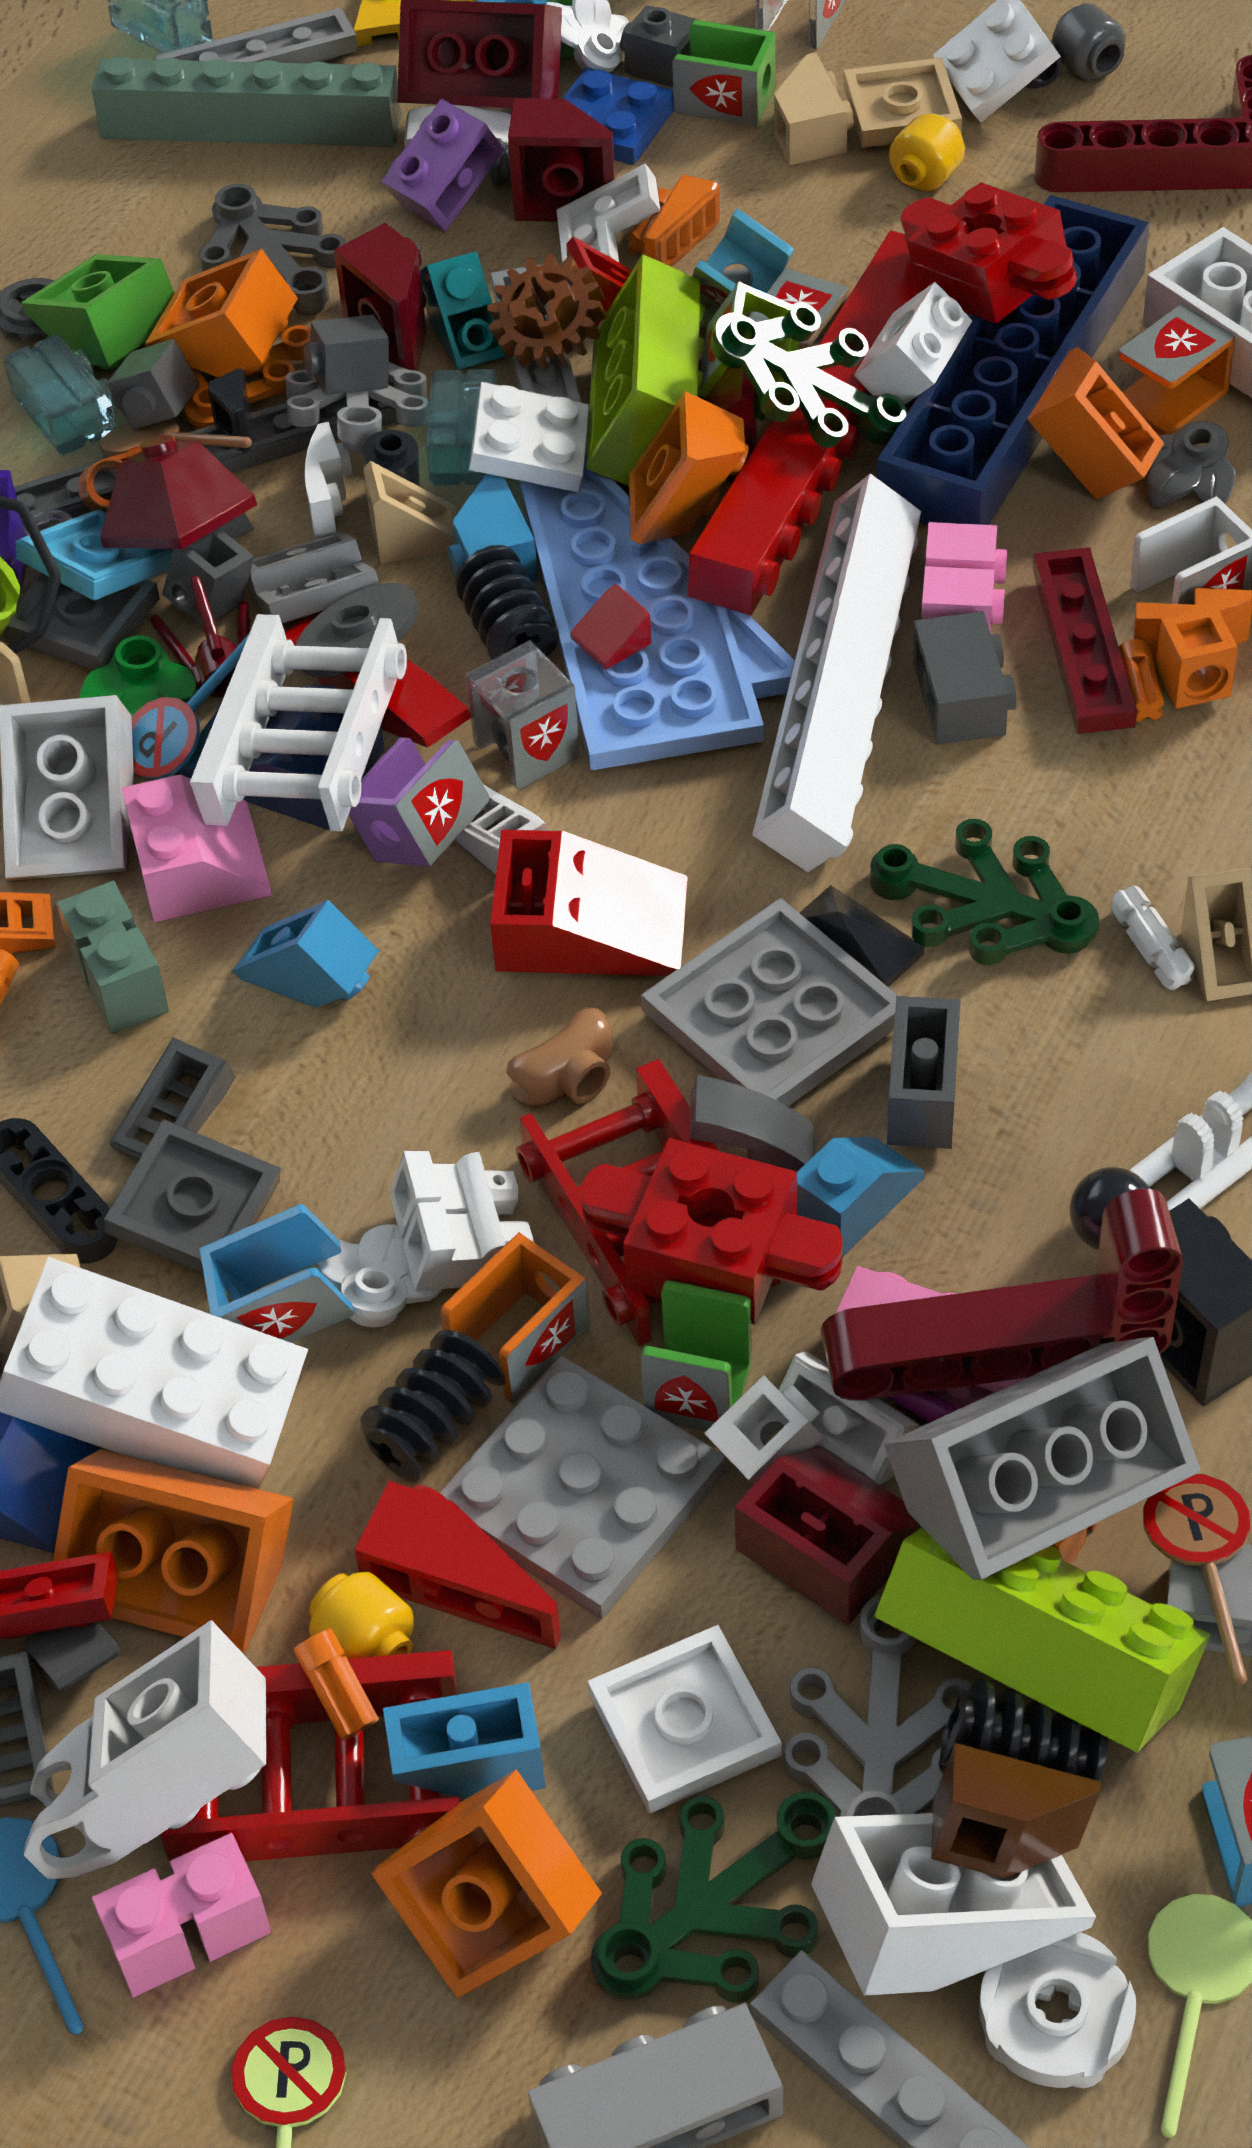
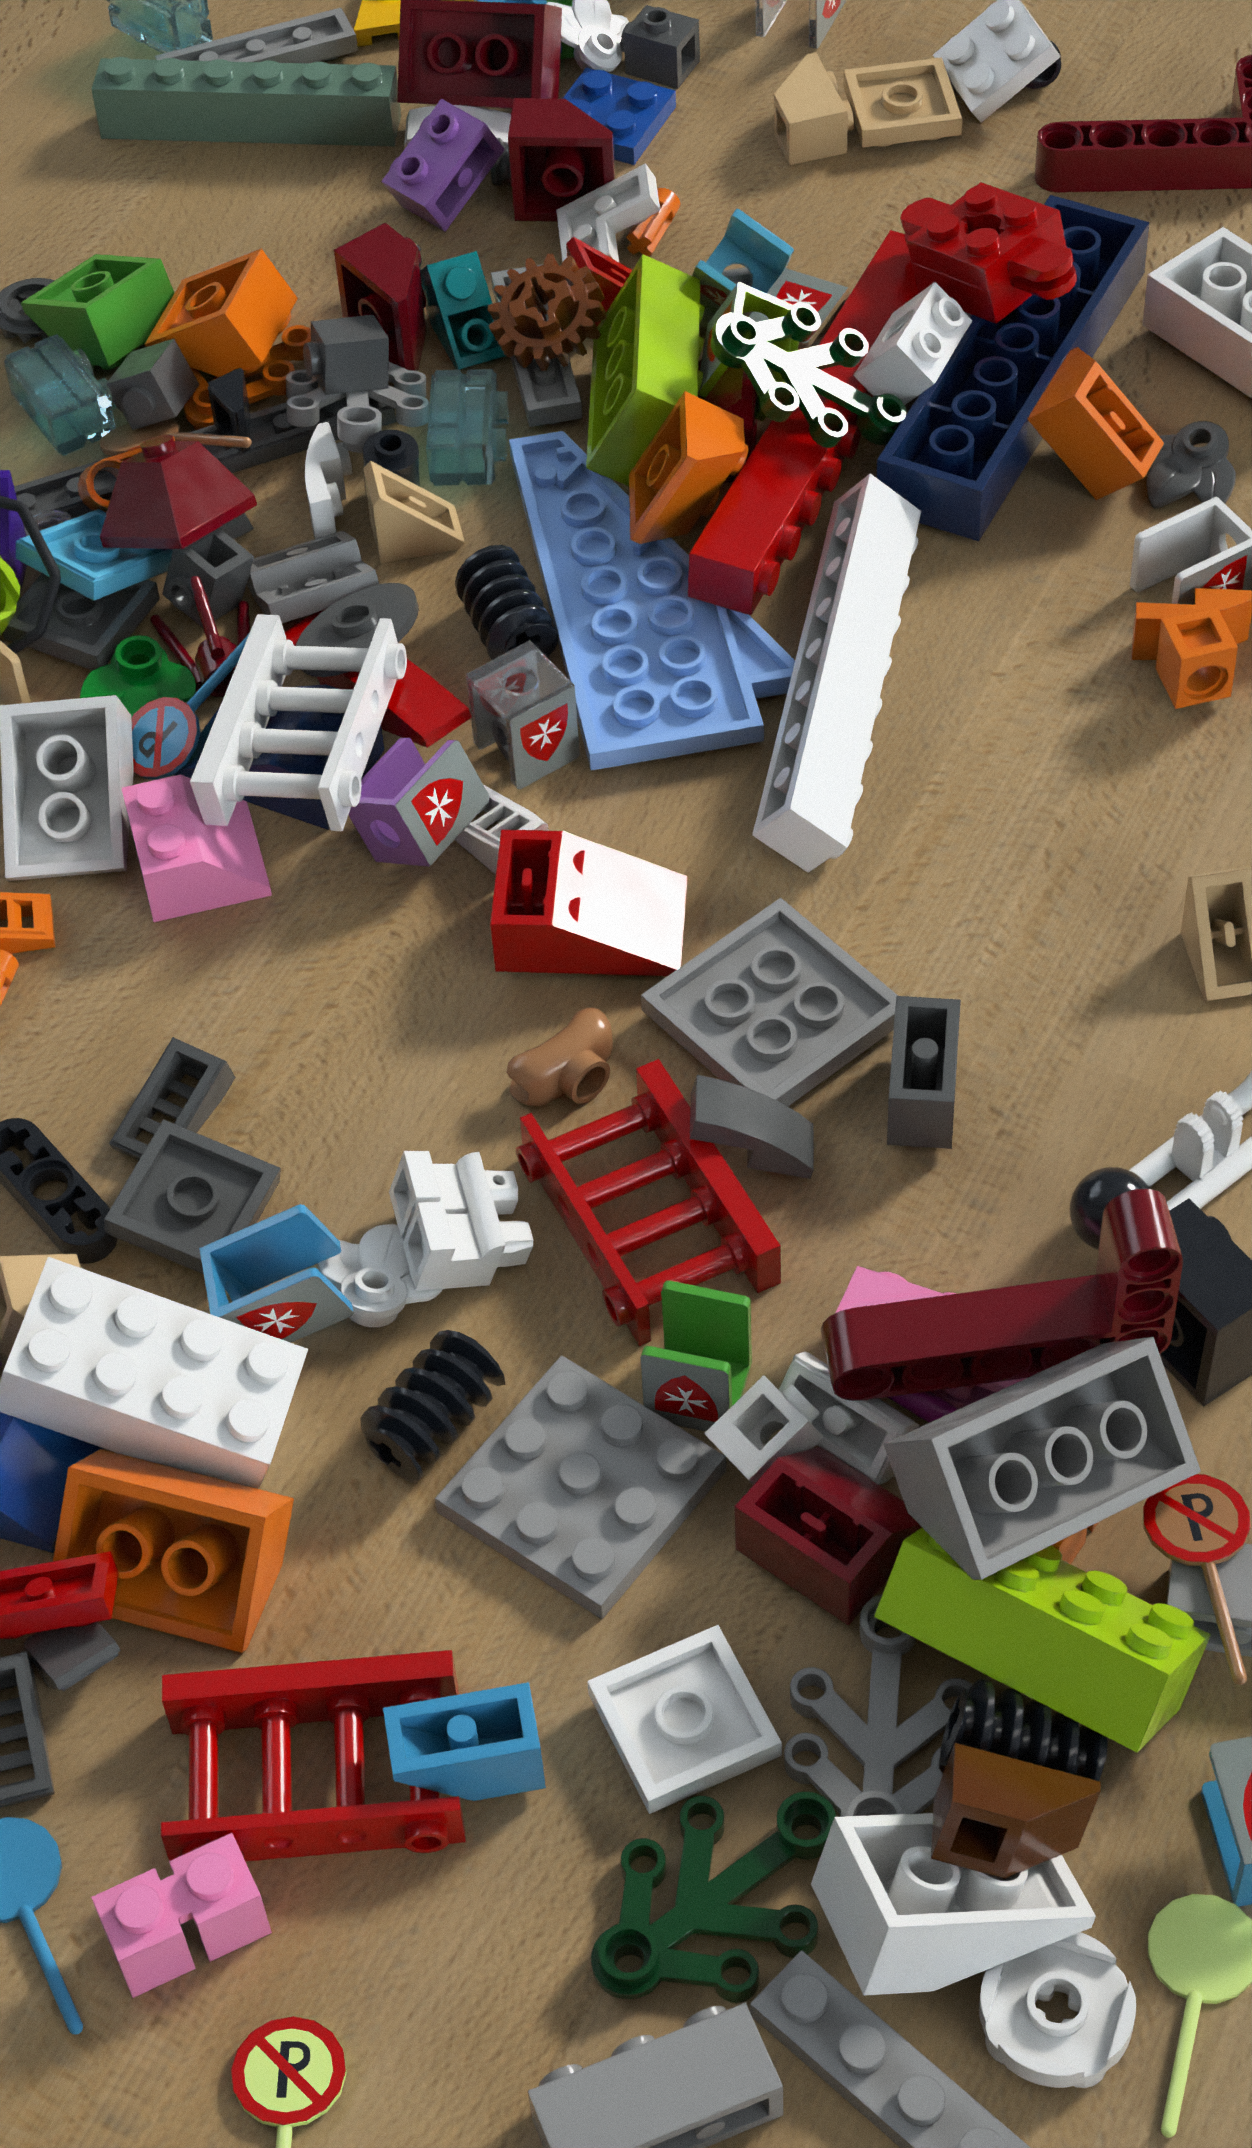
(113, 956): sand green piece -> none
(153, 1753): white brick -> none
(241, 210): dark grey plant -> none
(309, 957): dark azure slope -> none
(336, 1683): orange piece -> none
(363, 1616): yellow head -> none
(448, 1563): red slope -> none
(488, 1885): orange slope -> none
(492, 519): dark azure slope -> none
(499, 1286): orange piece -> none
(529, 437): white plate -> none
(613, 628): red slope -> none
(678, 1241): red brick -> none
(683, 220): orange slope -> none
(726, 73): piece -> none
(854, 1185): dark azure slope -> none
(863, 935): black slope -> none
(928, 150): yellow head -> none
(962, 572): bright pink piece -> none
(962, 677): dark grey brick -> none
(1056, 919): dark green plant -> none
(1084, 641): dark red plate -> none
(1089, 41): dark grey head -> none
(1142, 678): orange piece -> none
(1152, 937): white axle -> none
(1177, 369): piece -> none

